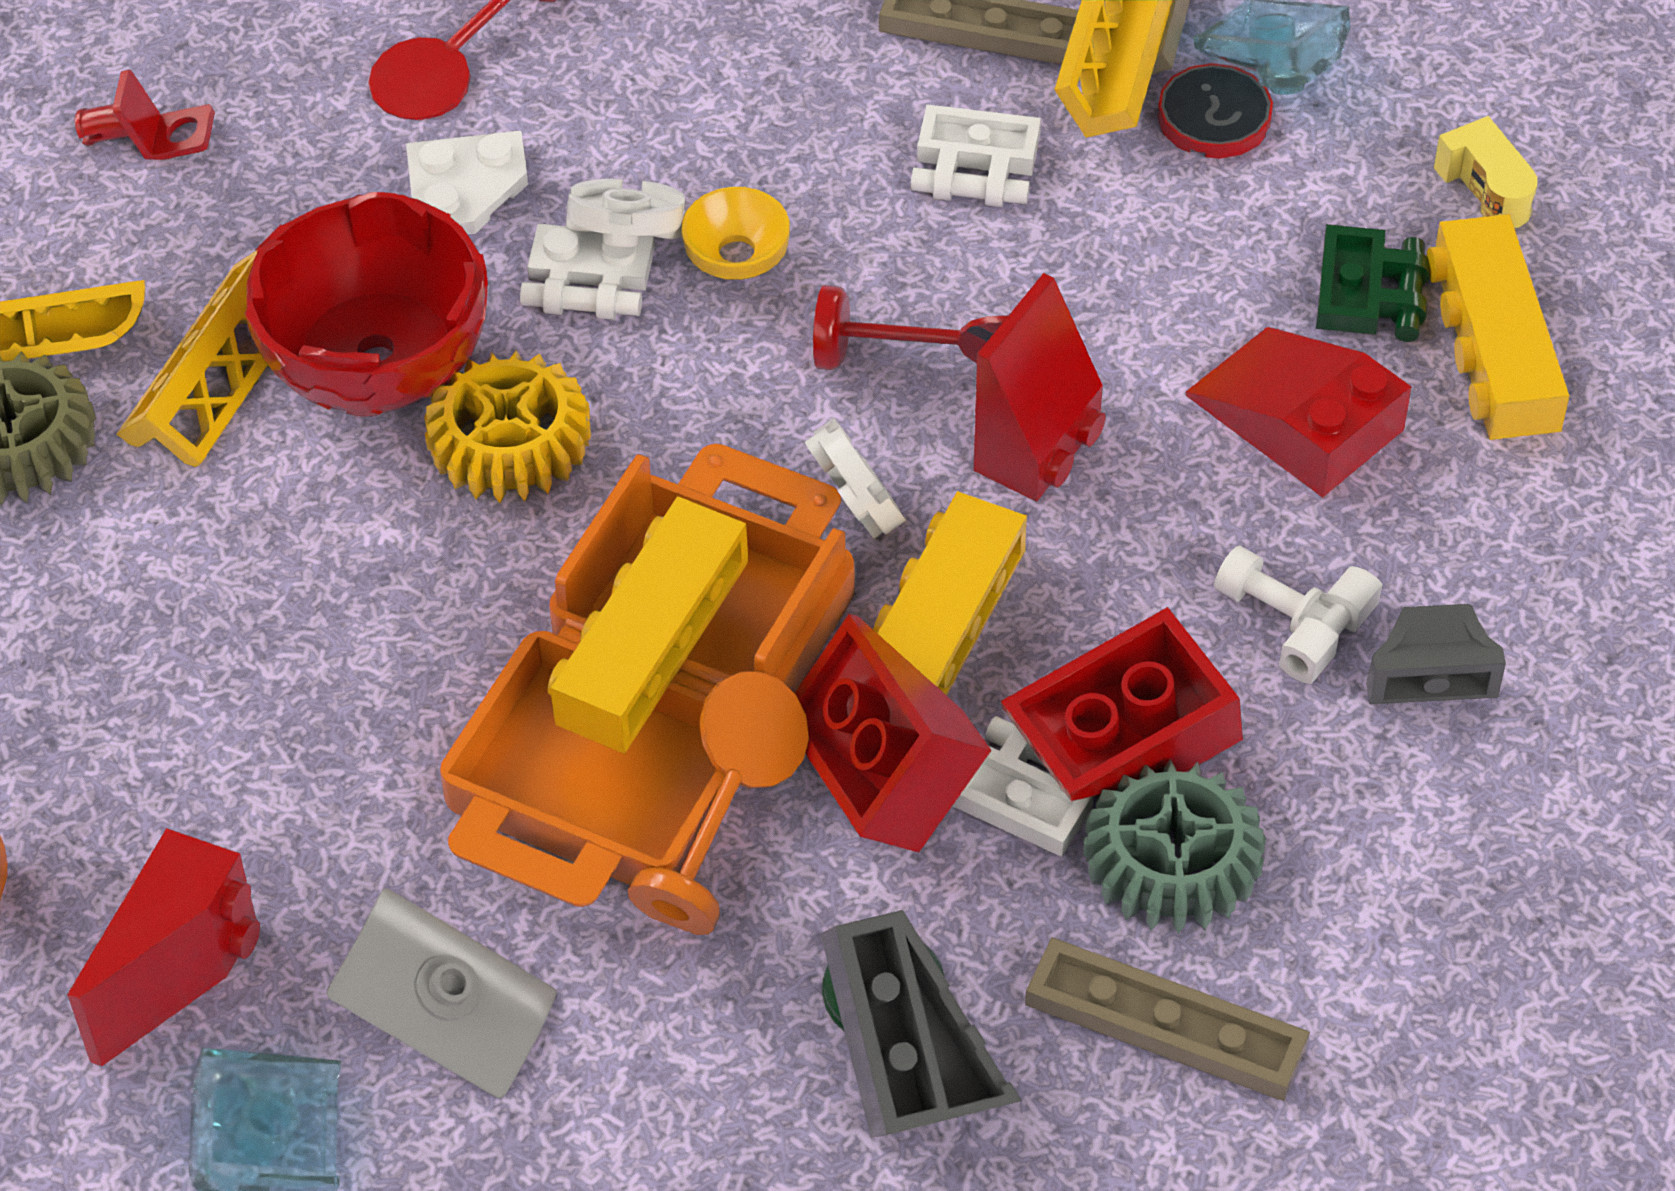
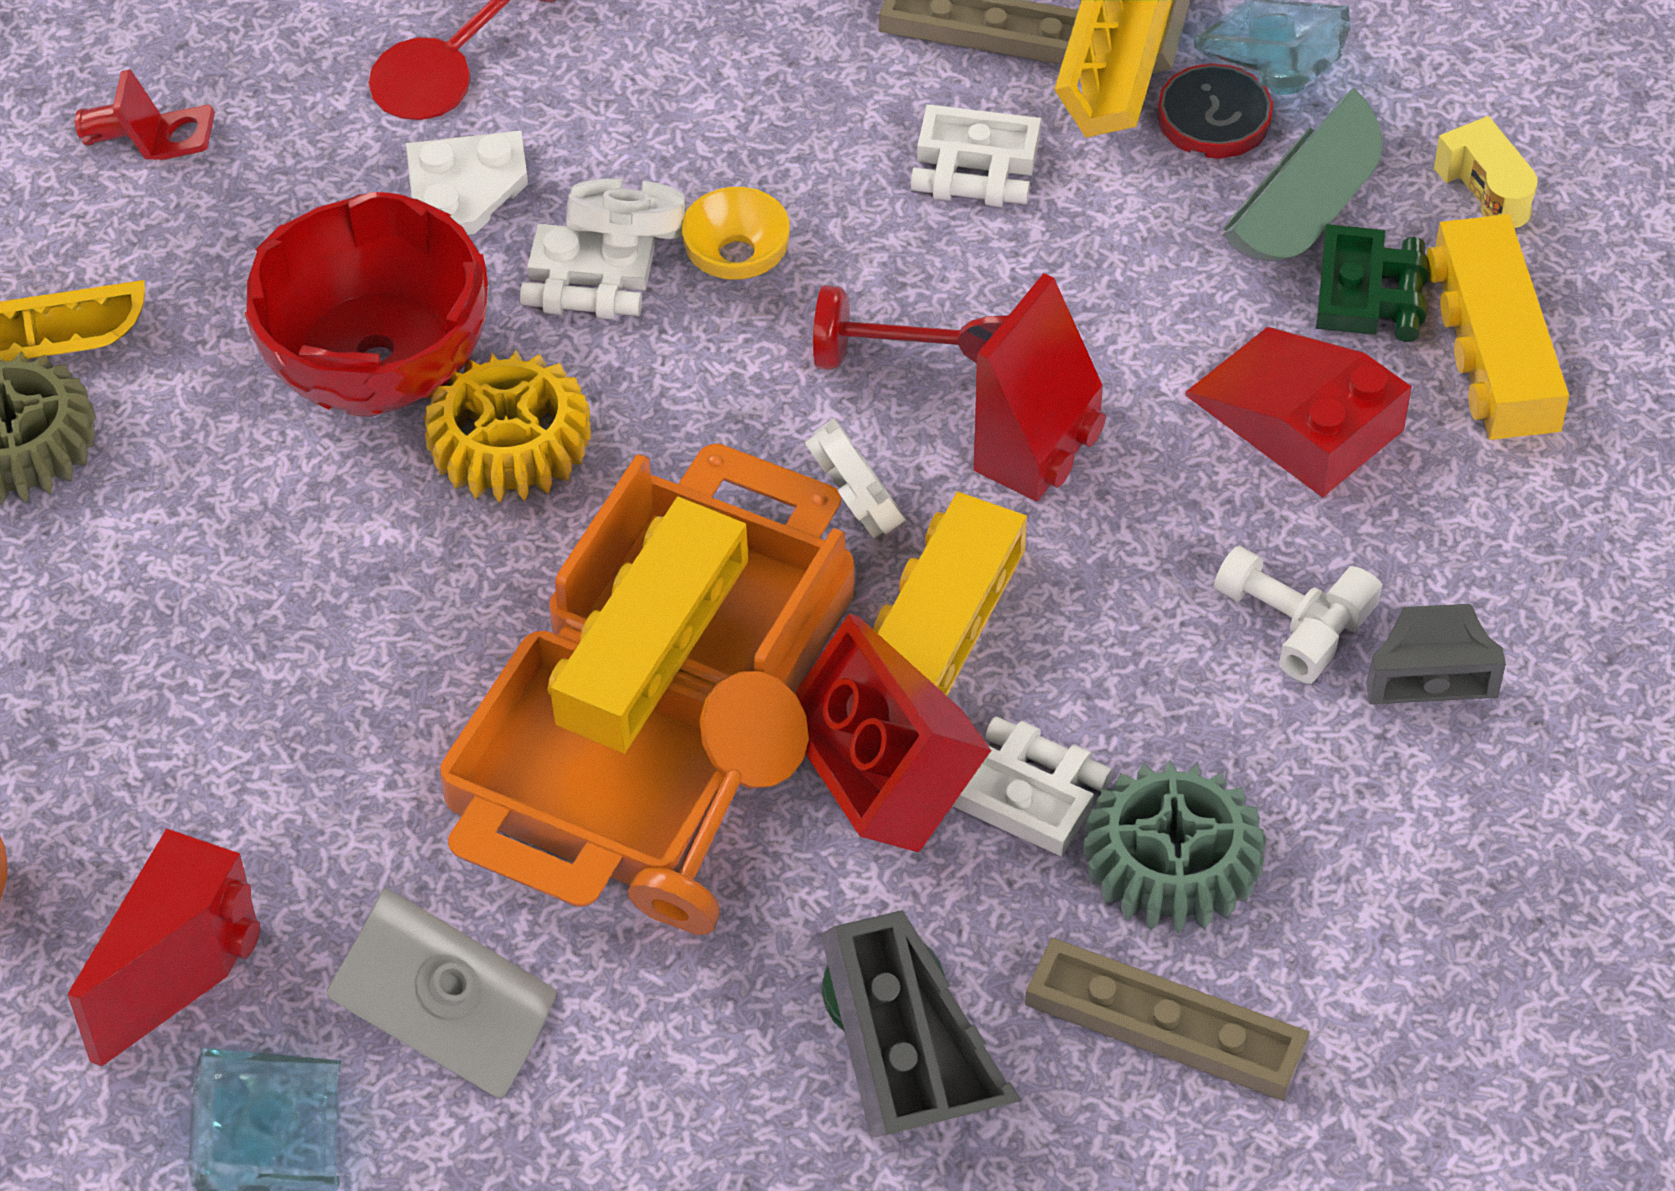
(186, 373): yellow fence -> none
(1128, 707): red slope -> none
(1309, 184): none -> sand green brick

